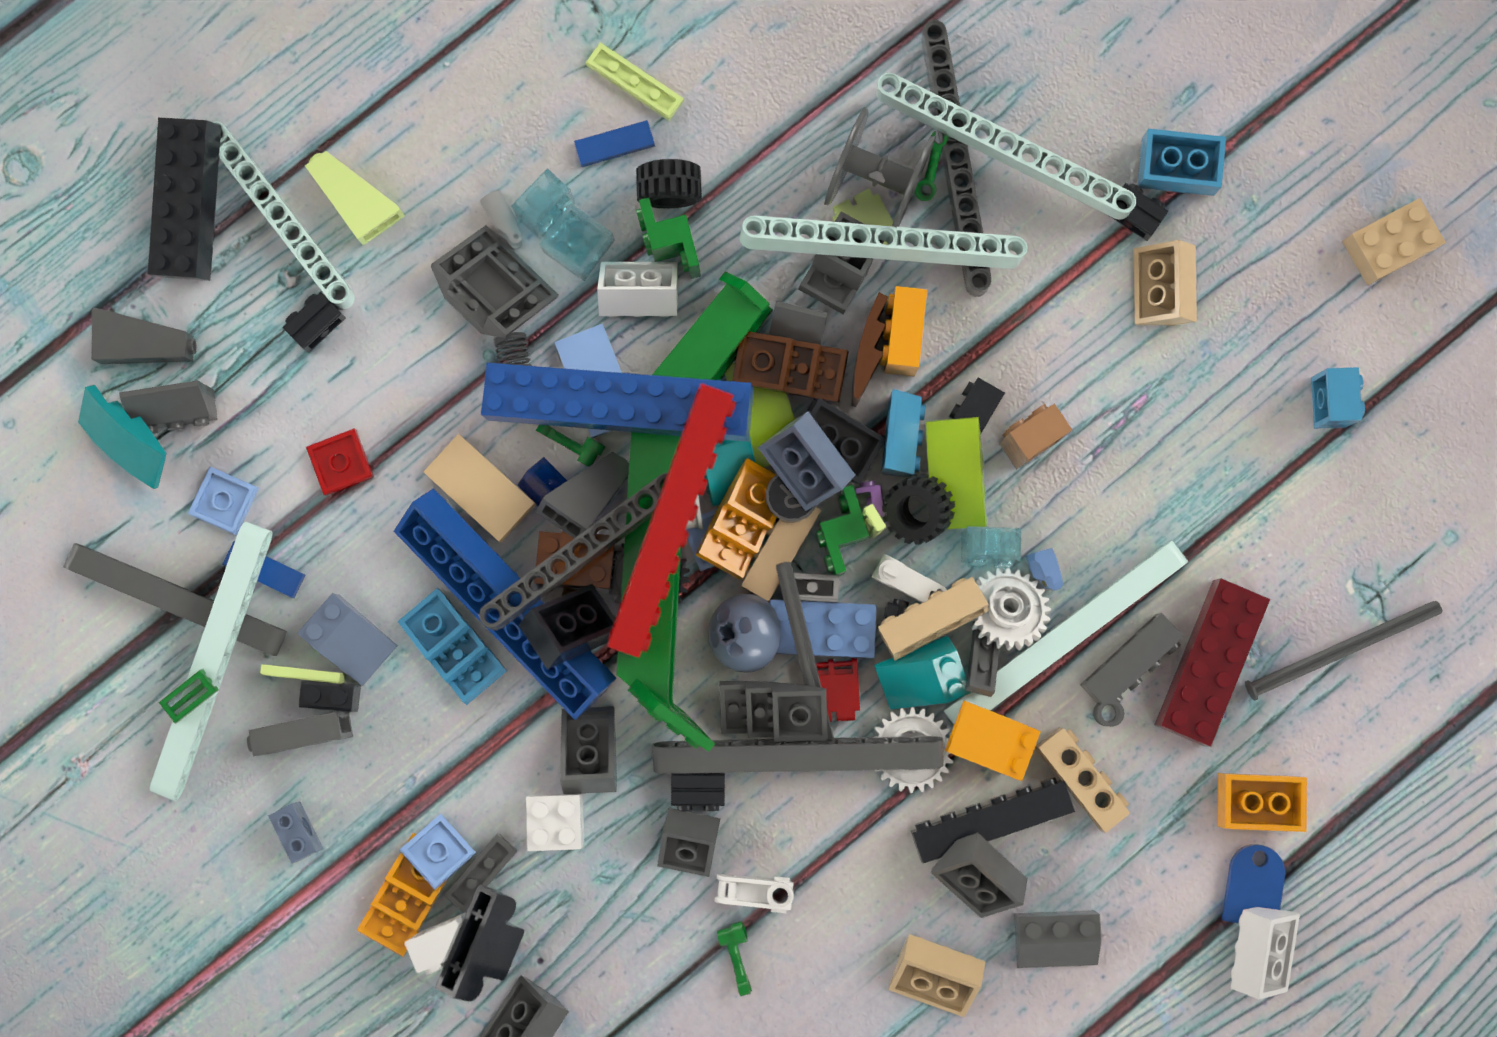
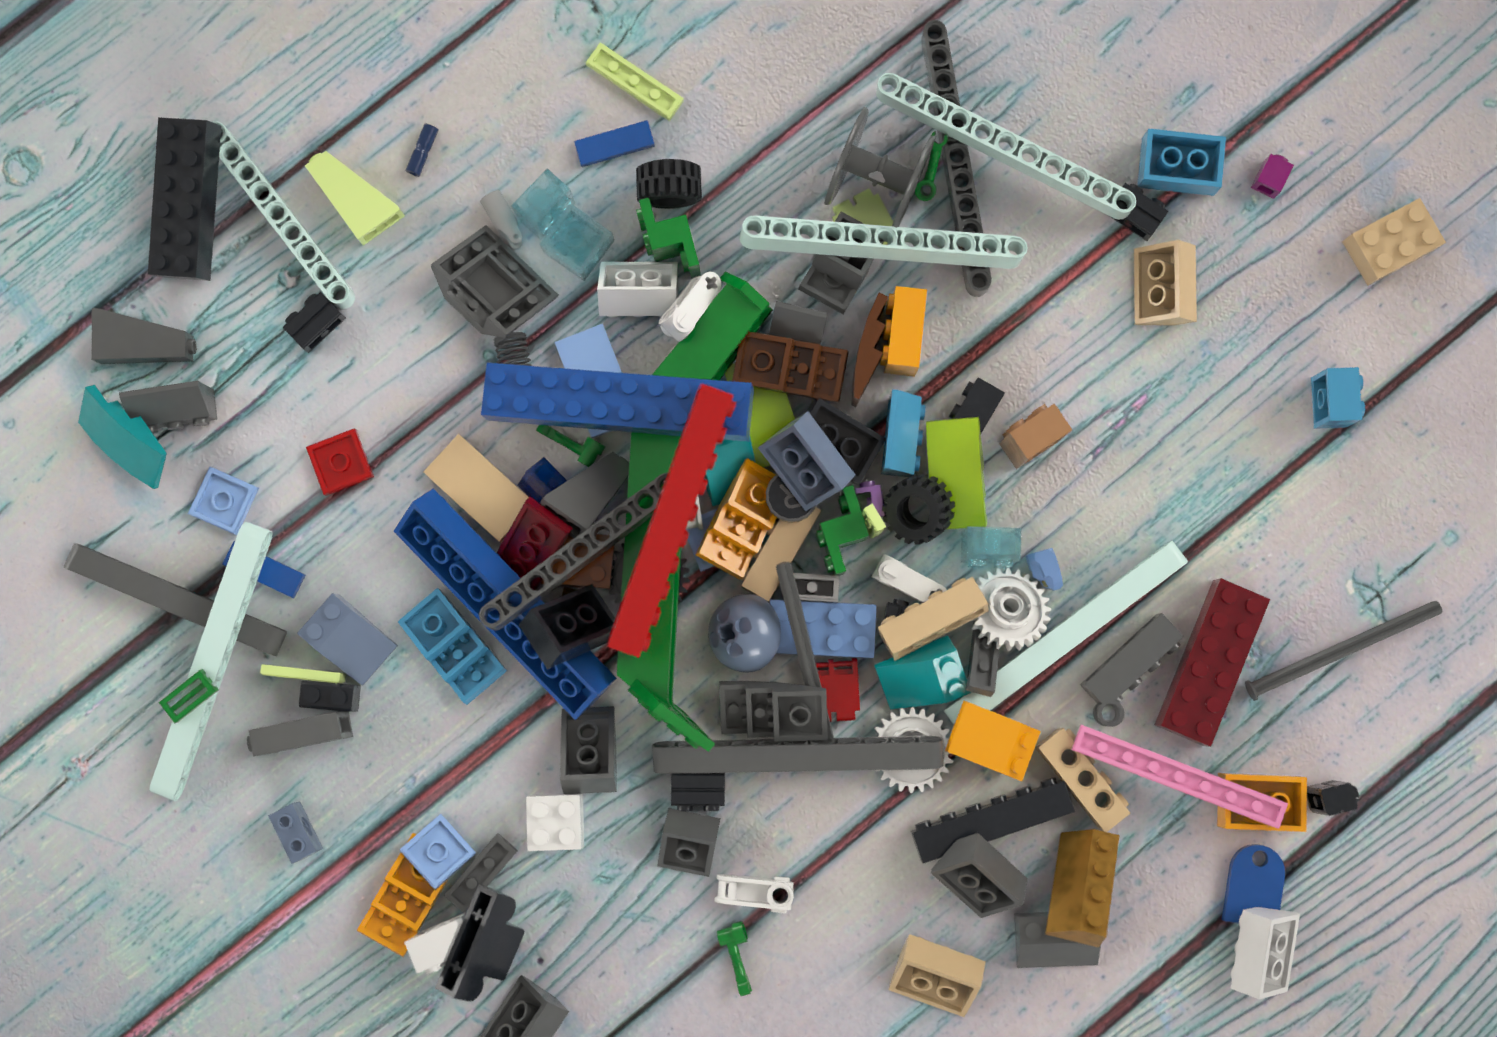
(421, 151): none -> dark blue piece
(532, 539): none -> dark red tile
(690, 305): none -> white piece
(1083, 886): none -> pearl gold slope
(1179, 776): none -> bright pink tile
(1272, 175): none -> magenta brick
(1332, 797): none -> black brick

